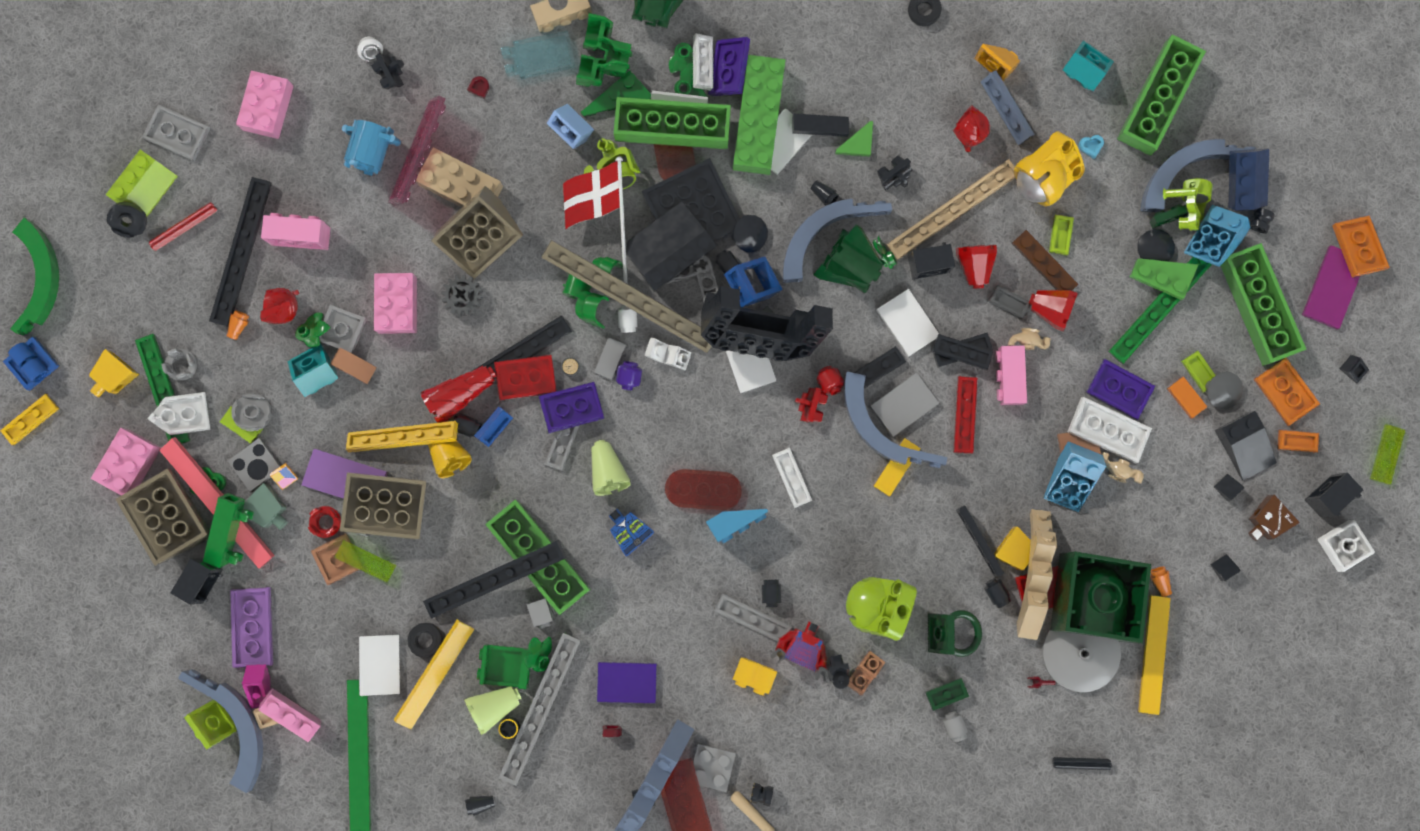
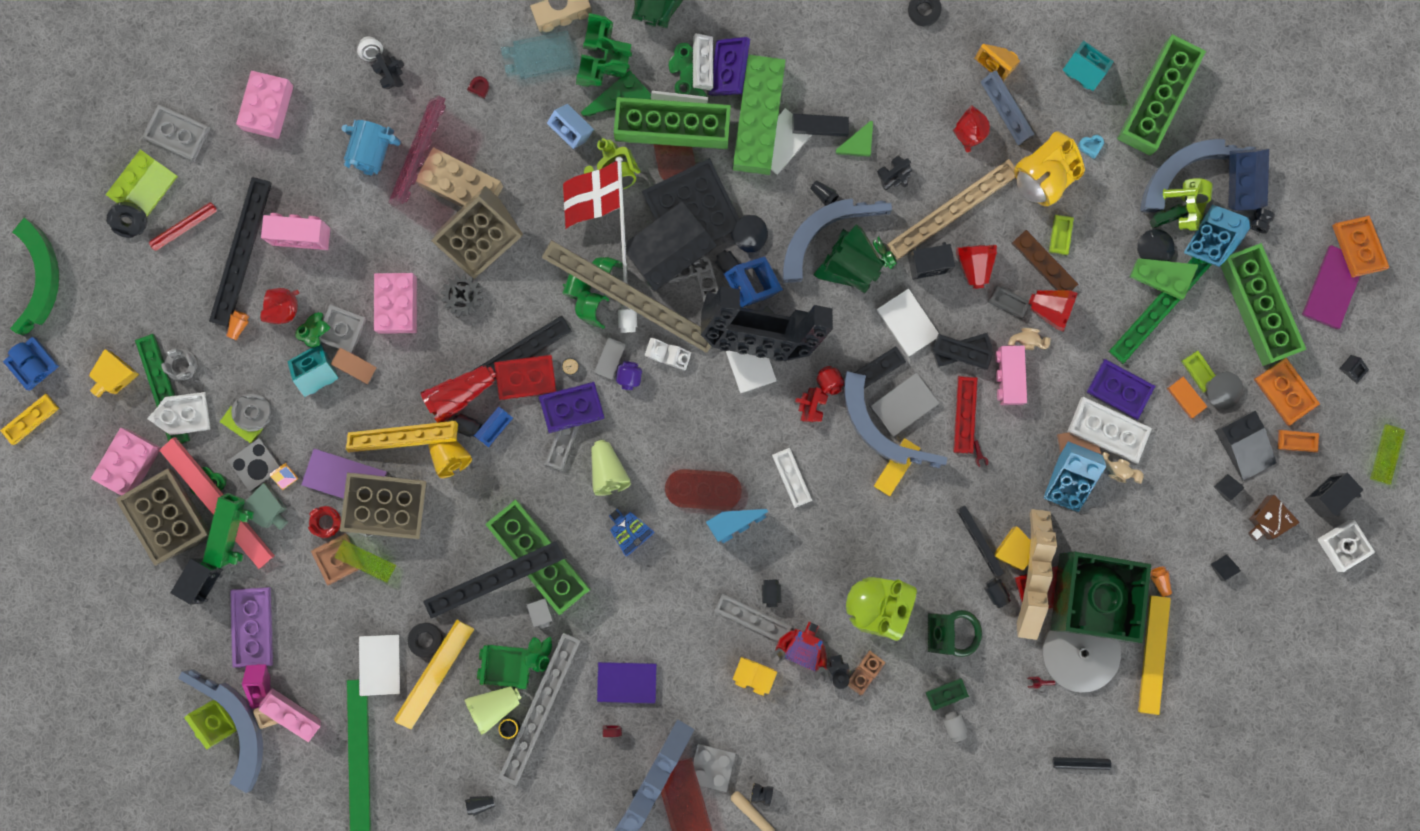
(979, 454): none -> dark red hand

